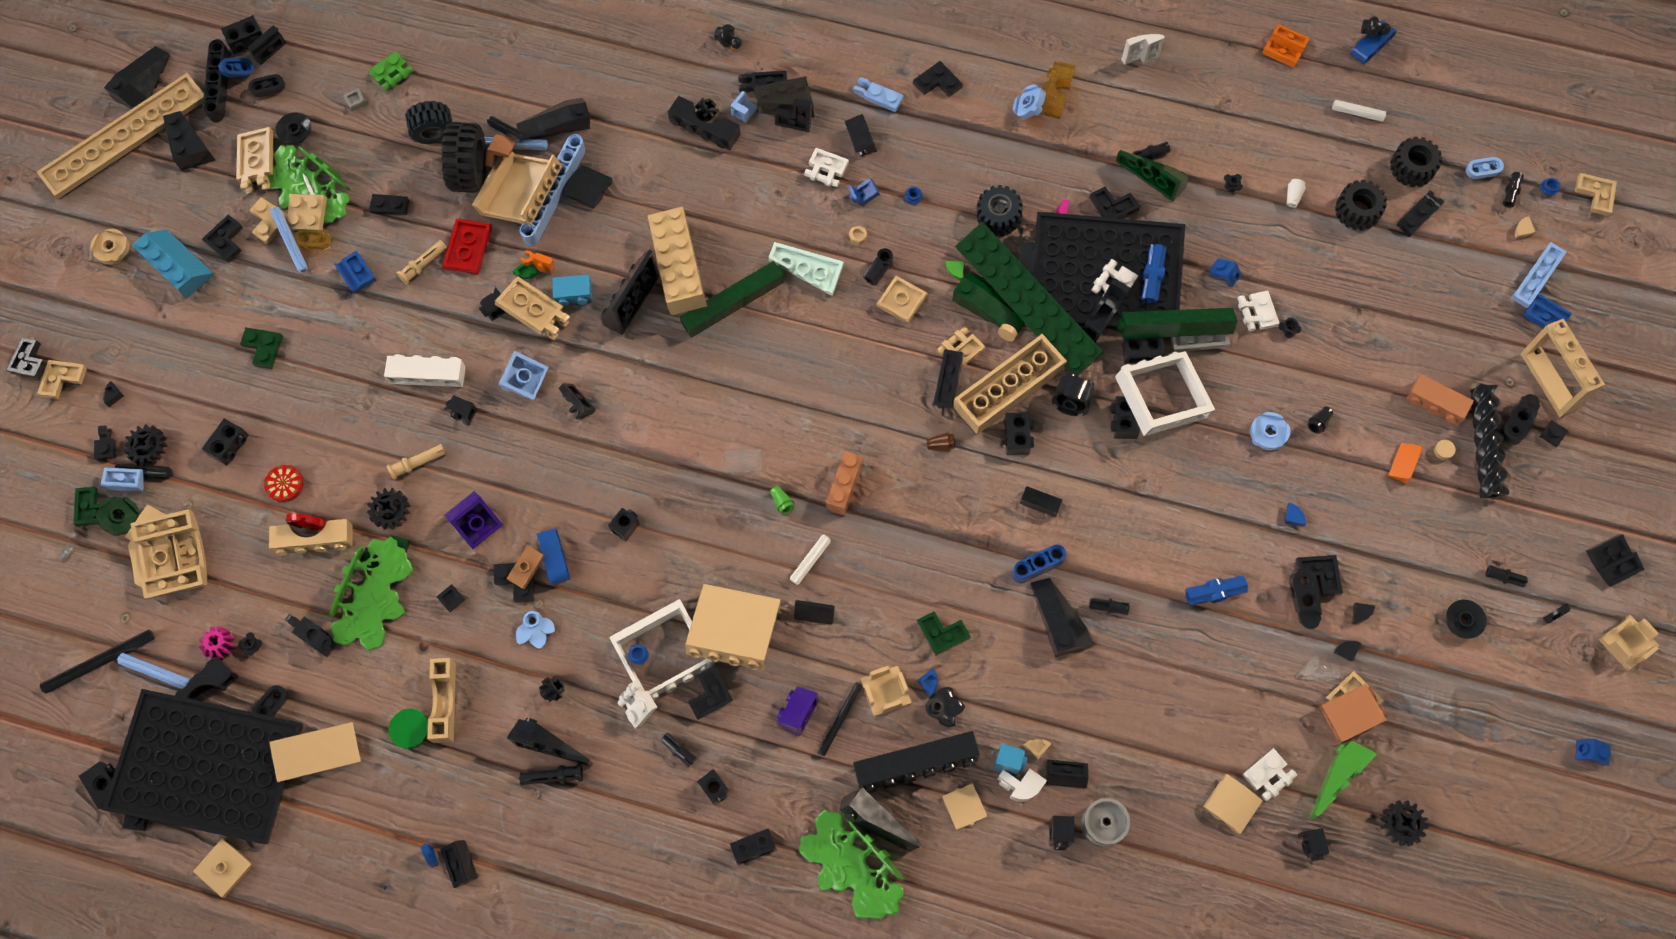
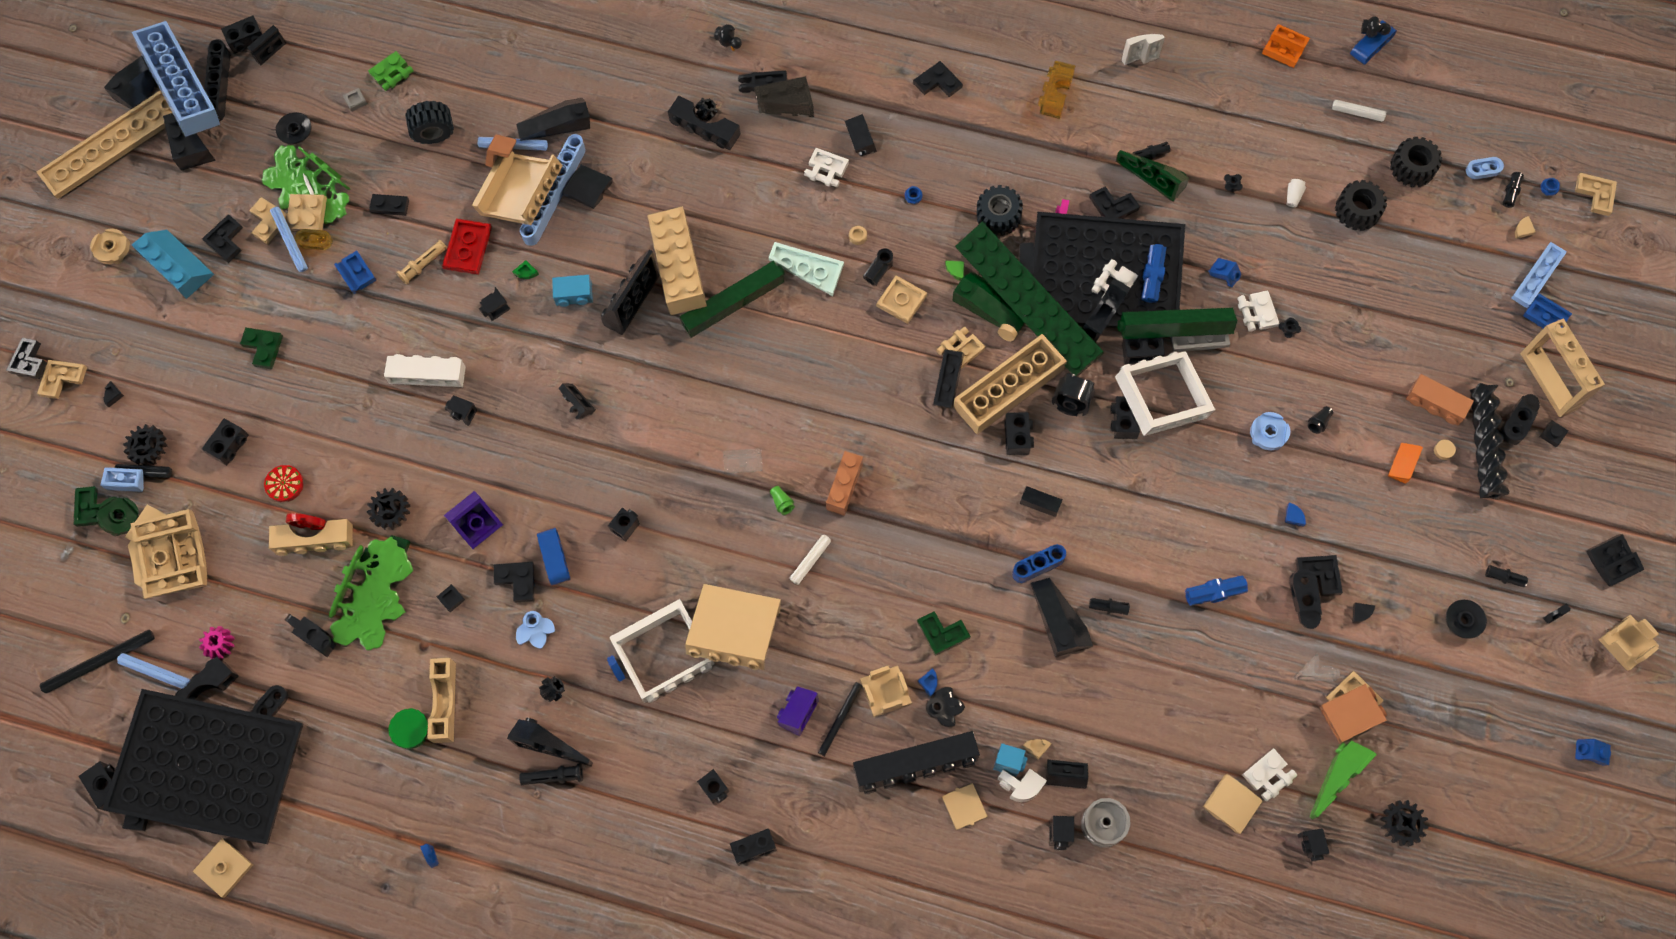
(105, 447): black plate -> none
(176, 78): none -> light blue brick
(232, 67): blue plate -> none
(255, 158): tan tile -> none
(256, 644): black plate -> none
(267, 85): black plate -> none
(315, 752): tan tile -> none
(408, 465): tan pin -> none
(459, 863): black slope -> none
(463, 157): black tyre -> none
(506, 128): black axle -> none
(523, 376): light blue slope -> none
(525, 567): medium nougat plate -> none
(532, 308): tan tile -> none
(541, 262): orange plate -> none
(615, 668): none -> blue tile
(638, 654): blue plate -> none
(639, 707): white plate -> none
(678, 749): black axle -> none
(715, 693): black plate -> none
(742, 108): light blue panel -> none
(798, 118): black plate -> none
(814, 612): black slope -> none
(847, 866): bright green plant -> none
(864, 192): blue bracket -> none
(868, 814): wedge -> none
(878, 94): light blue hinge -> none
(942, 442): reddish brown cone -> none
(1029, 102): light blue plate -> none
(1348, 650): black tile -> none
(1420, 213): black plate -> none

